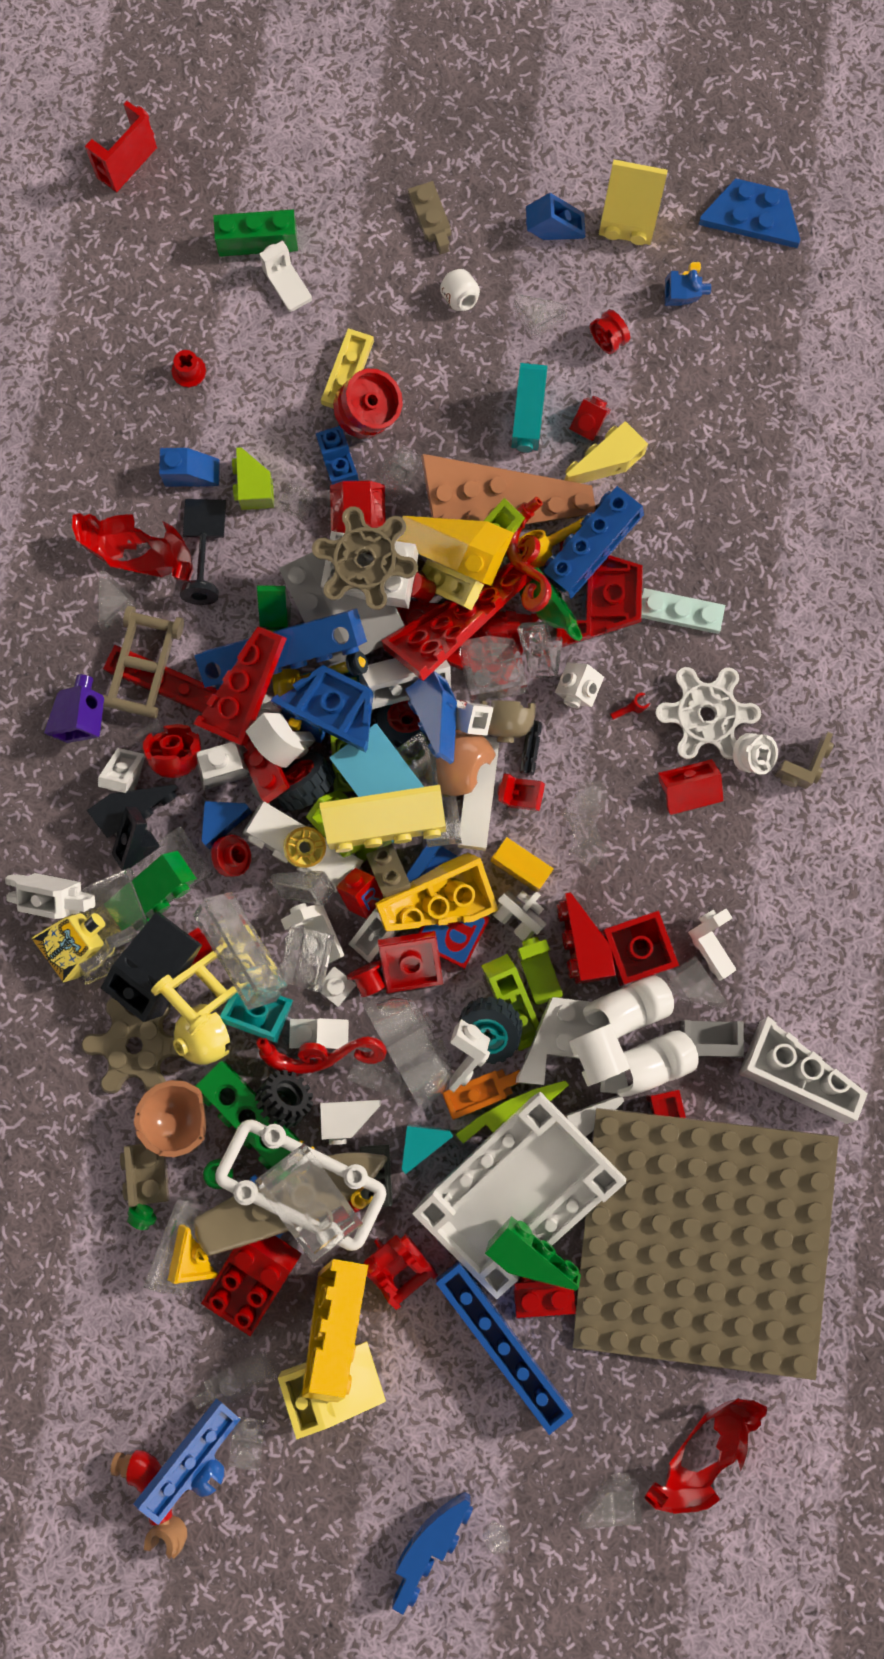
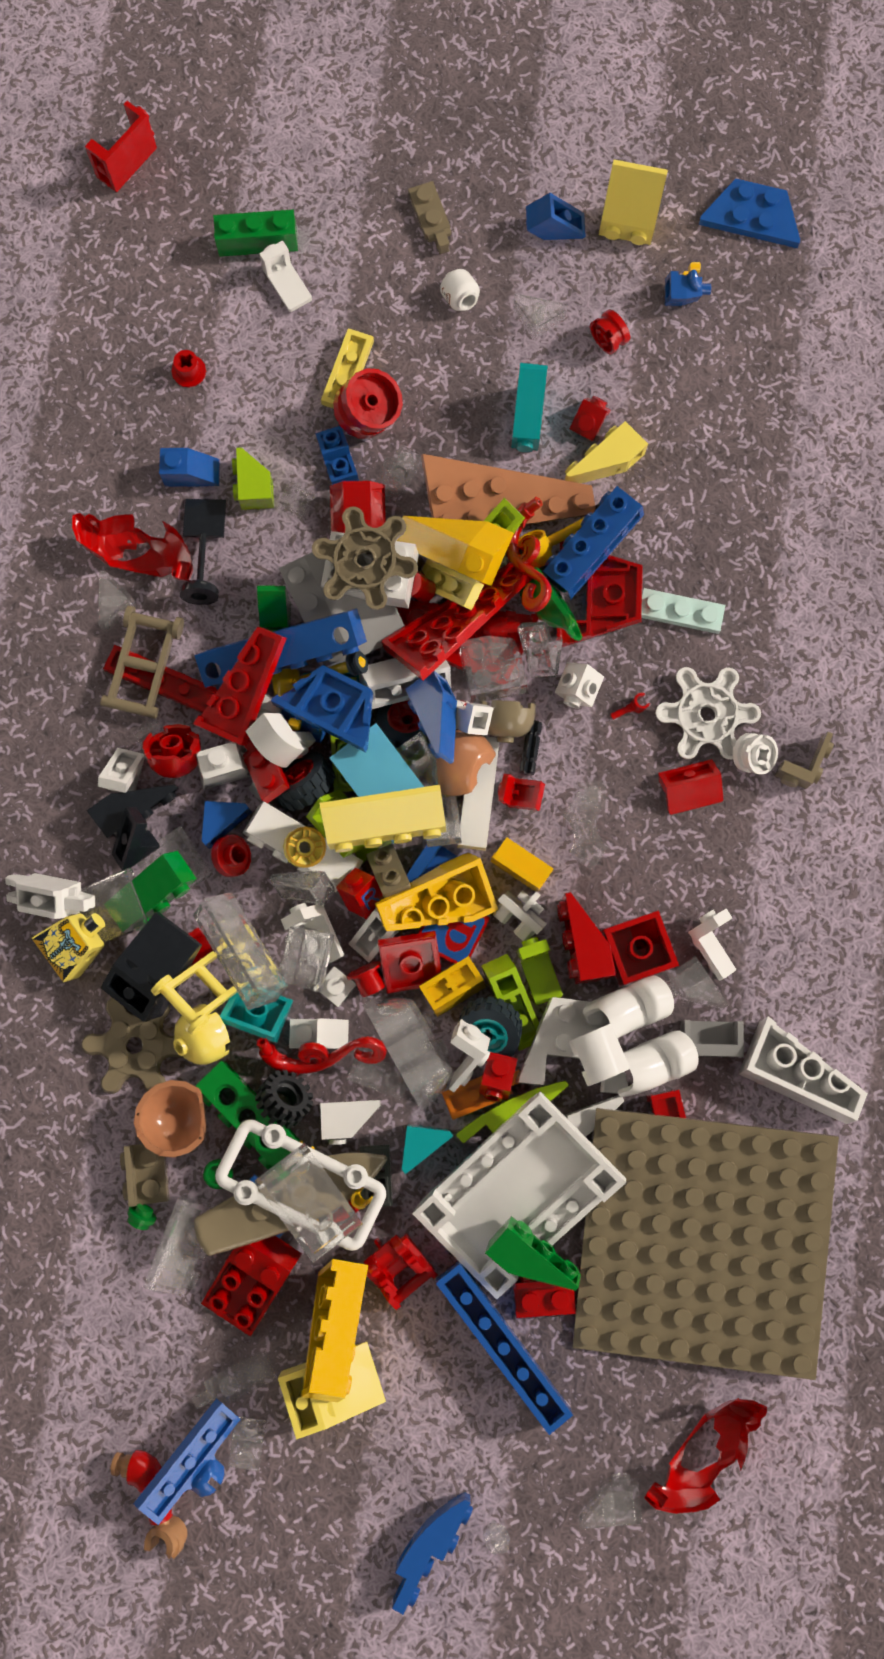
(76, 712): dark purple torso -> none
(101, 963): clear tile -> none
(189, 1260): yellow tile -> none
(453, 986): none -> yellow hinge
(498, 1077): none -> red bracket

